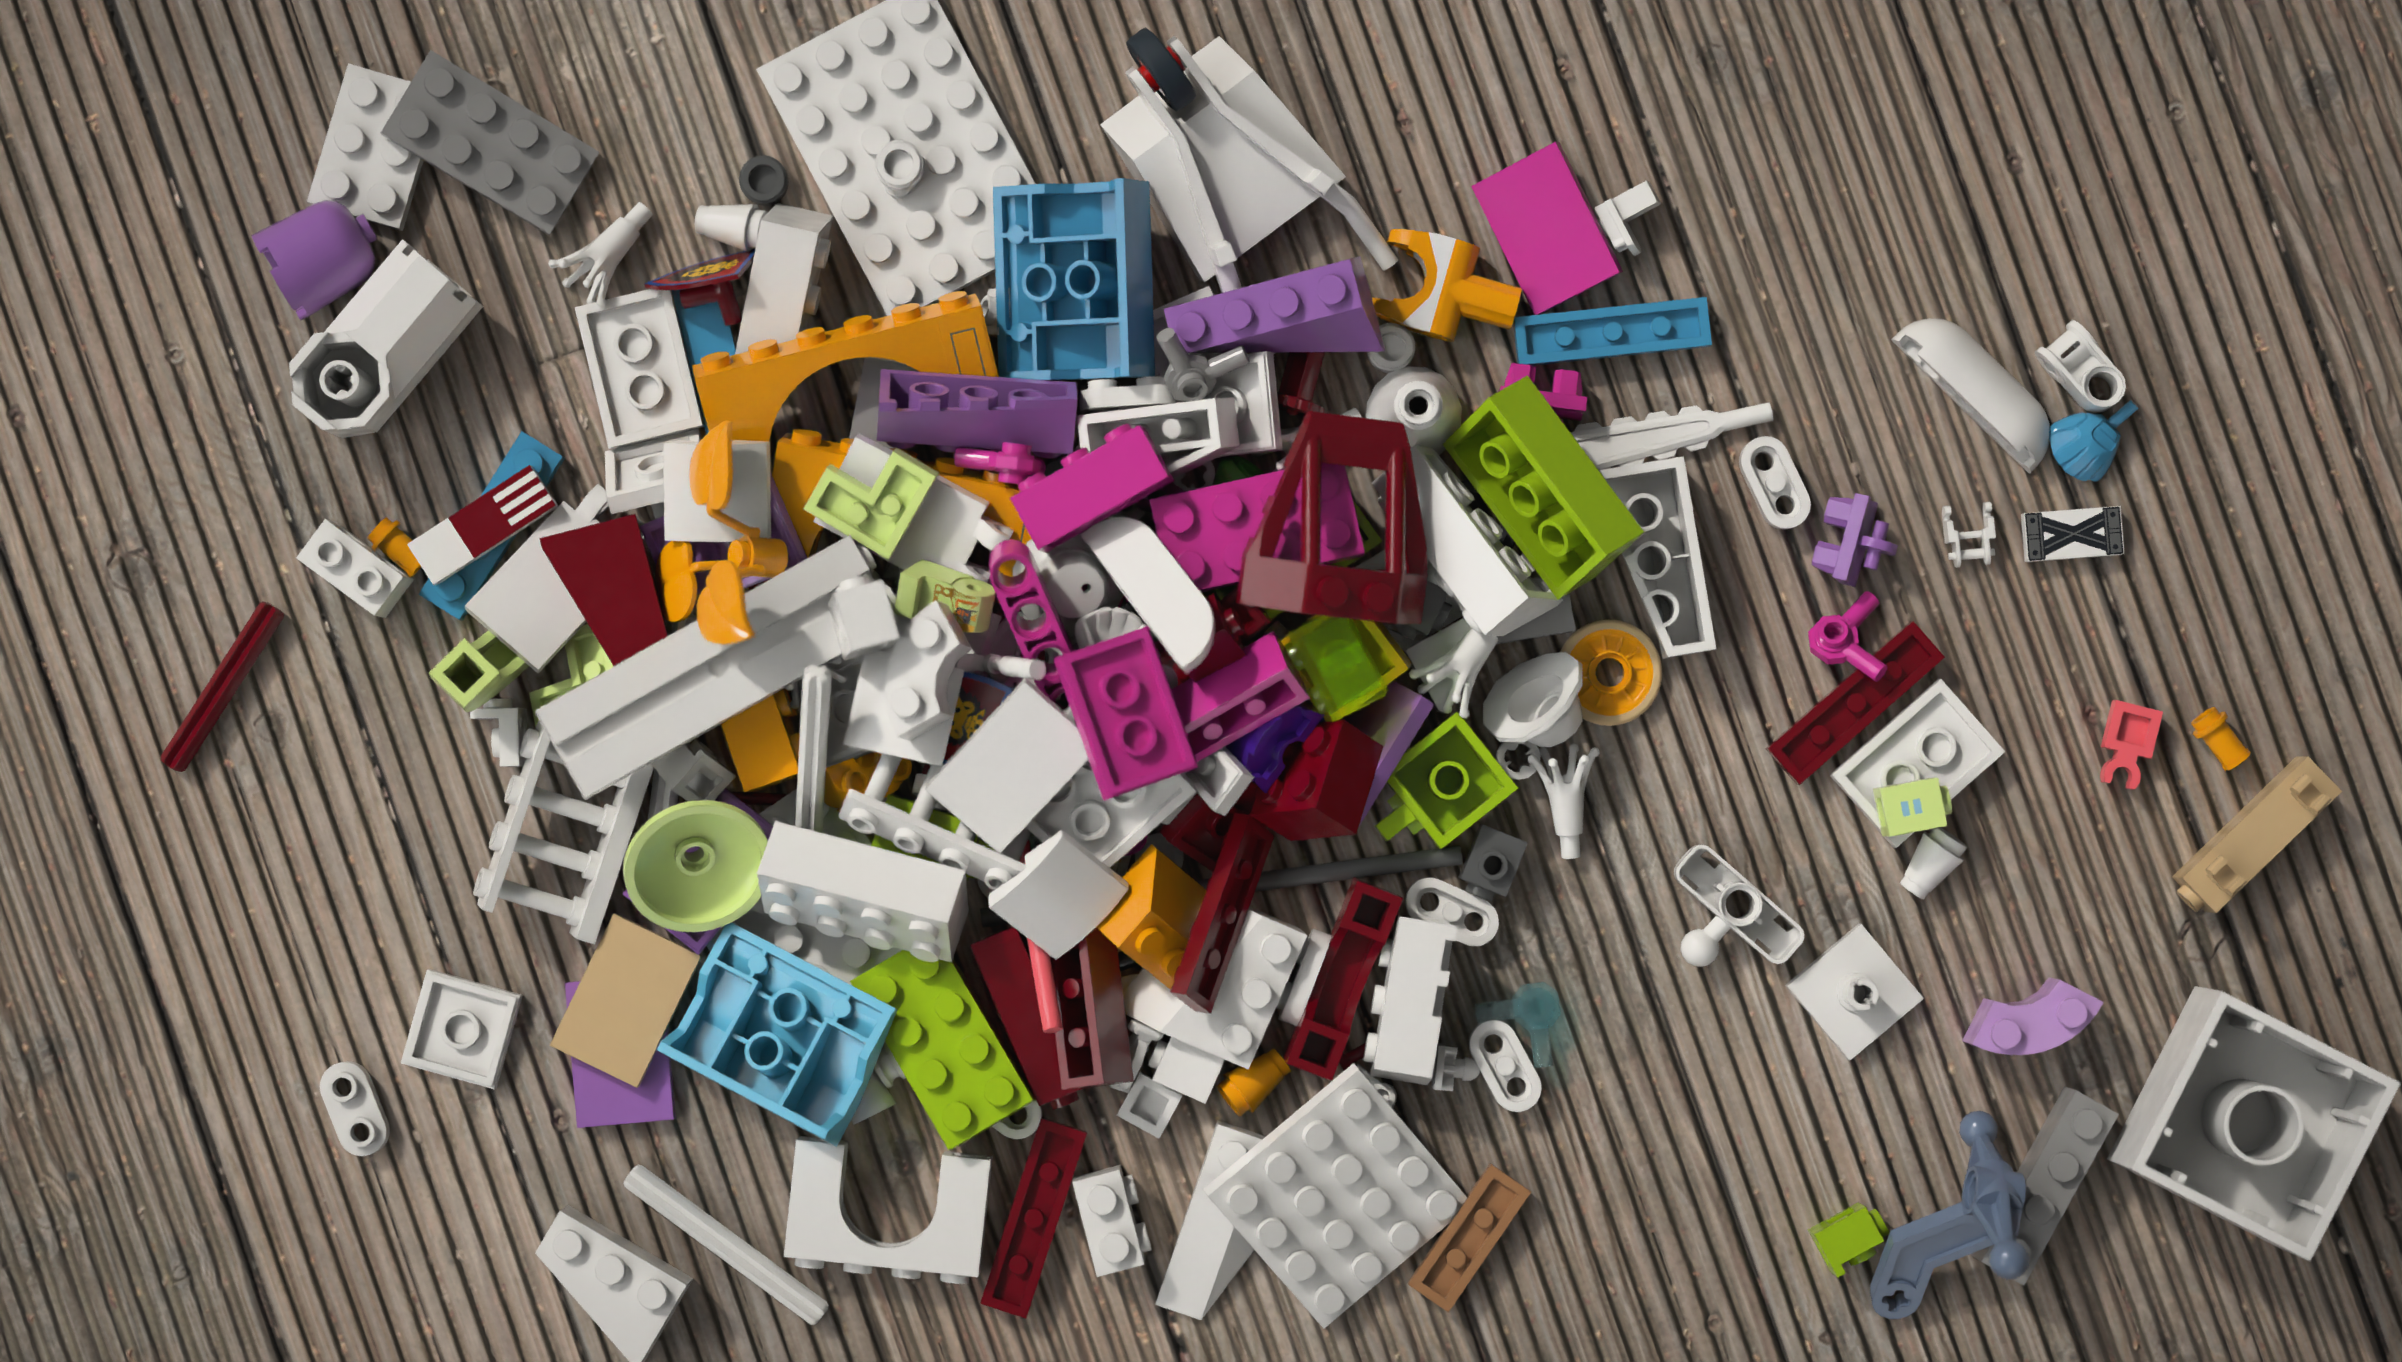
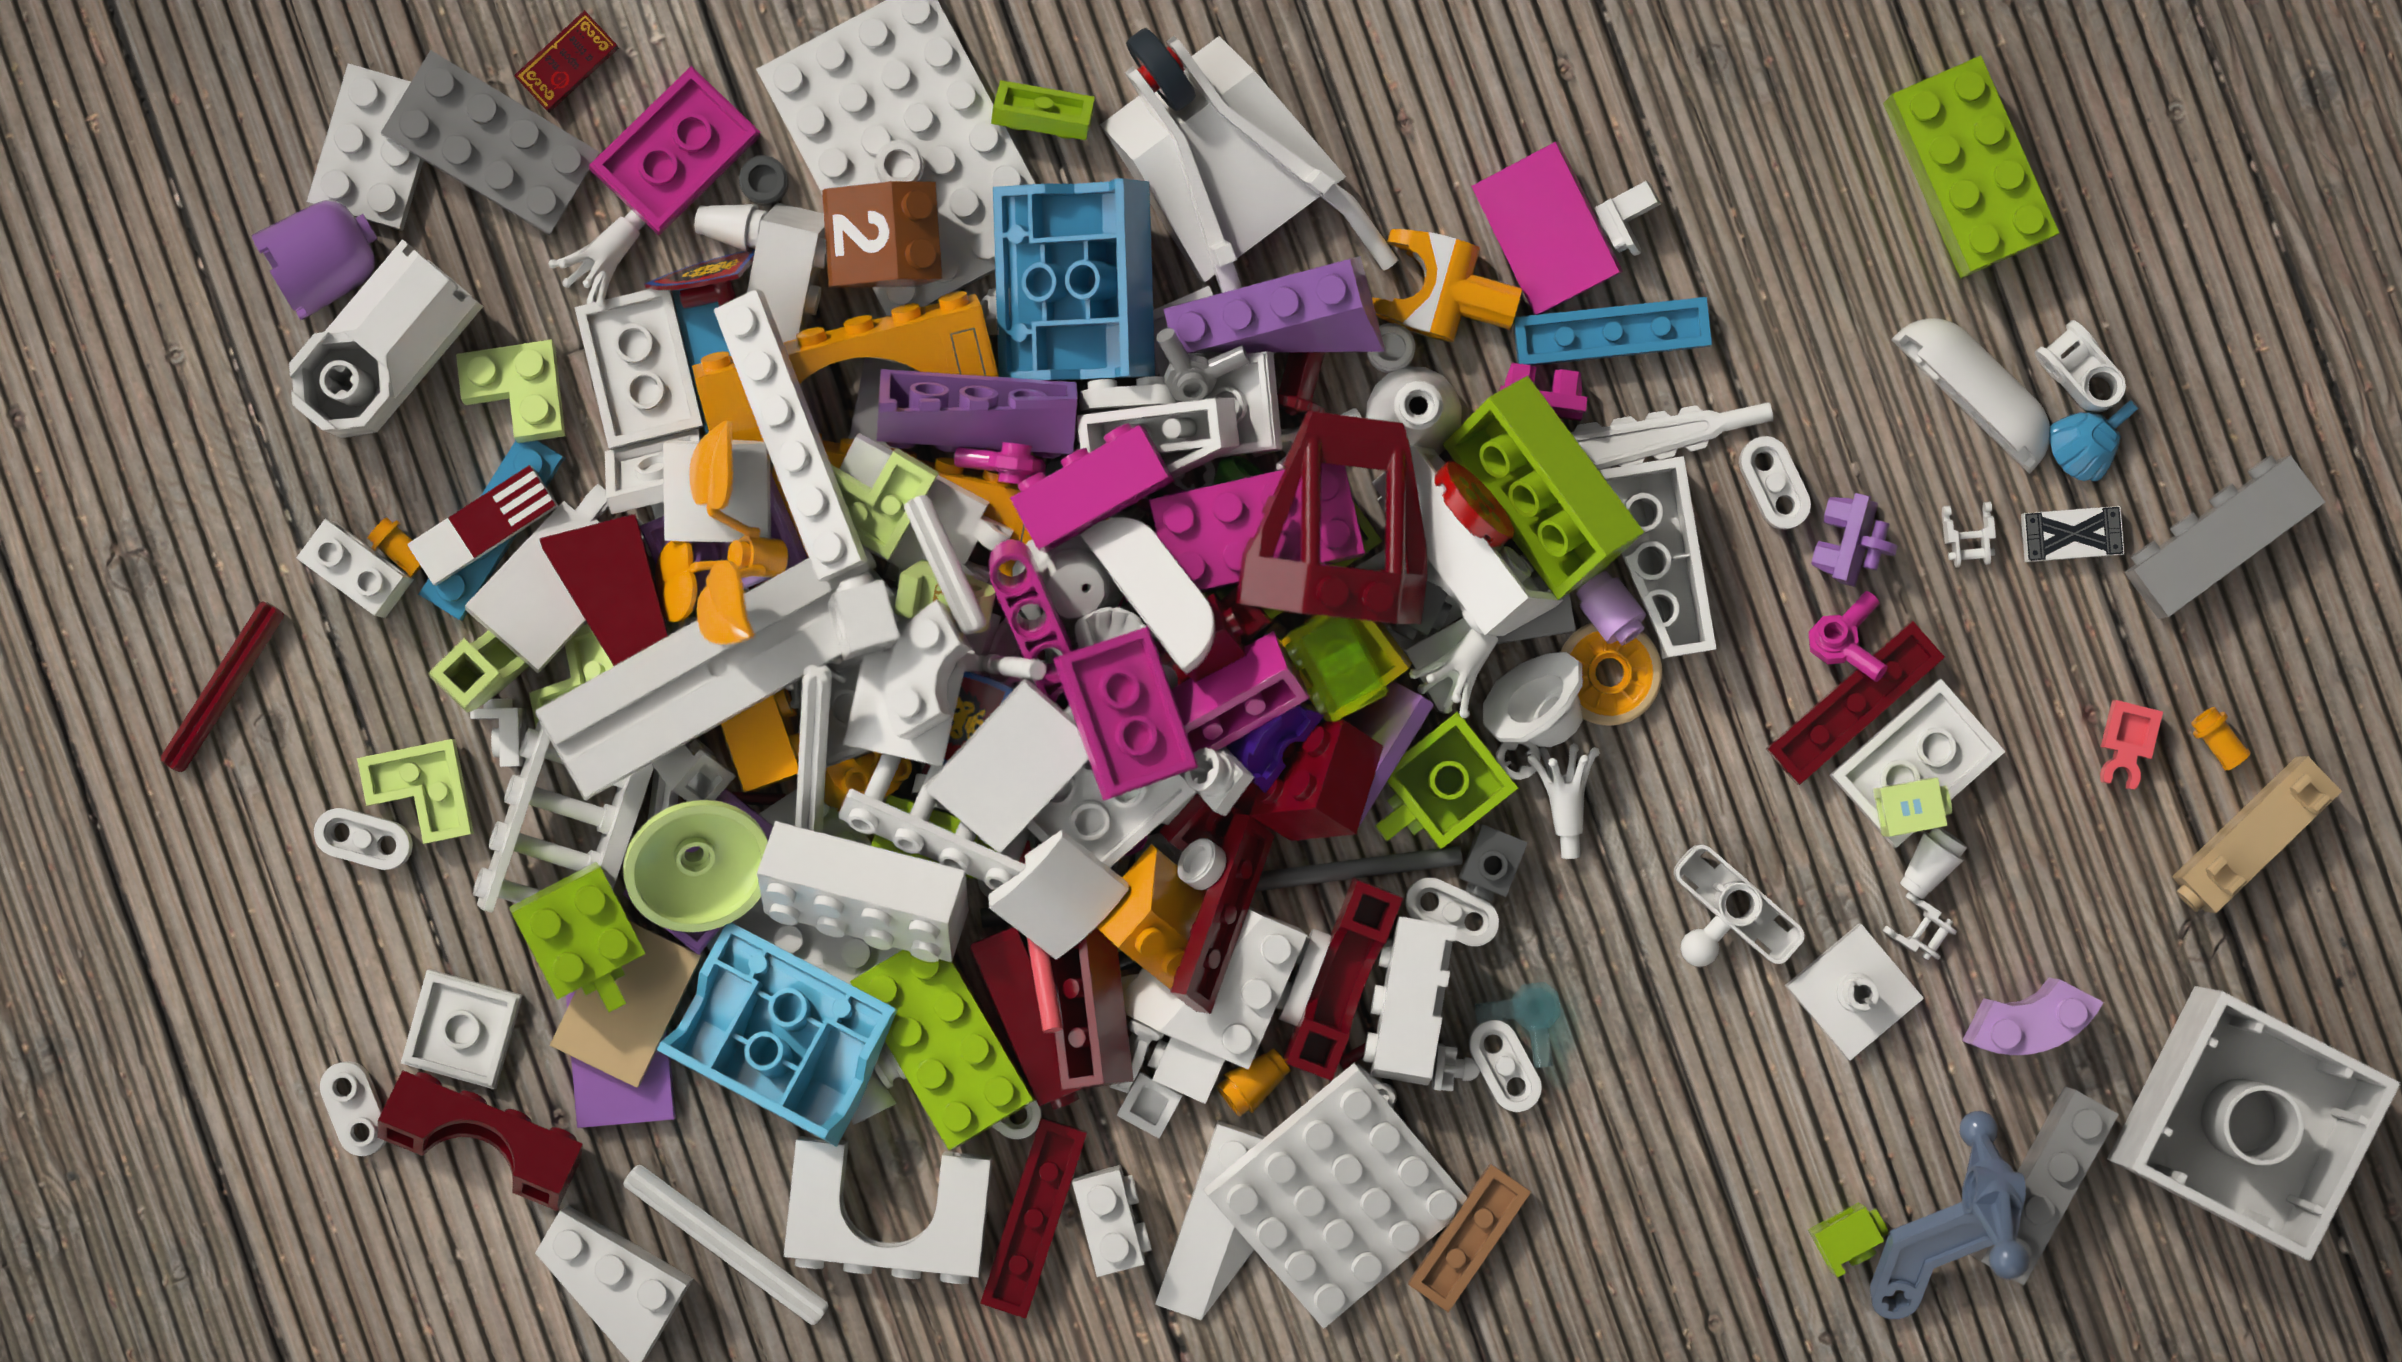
(364, 838): none -> white plate
(426, 1113): none -> dark red arch
(430, 776): none -> yellowish green plate
(526, 377): none -> yellowish green plate
(566, 61): none -> dark red tile
(579, 935): none -> lime hinge
(674, 150): none -> dark pink tile
(790, 435): none -> white plate
(882, 234): none -> dark orange slope
(945, 564): none -> white axle
(1042, 110): none -> lime plate
(1201, 864): none -> white tile
(1218, 778): none -> white bush
(1474, 504): none -> red tile
(1611, 608): none -> lavender brick
(1930, 914): none -> white piece
(1970, 167): none -> lime brick
(2223, 536): none -> light grey brick

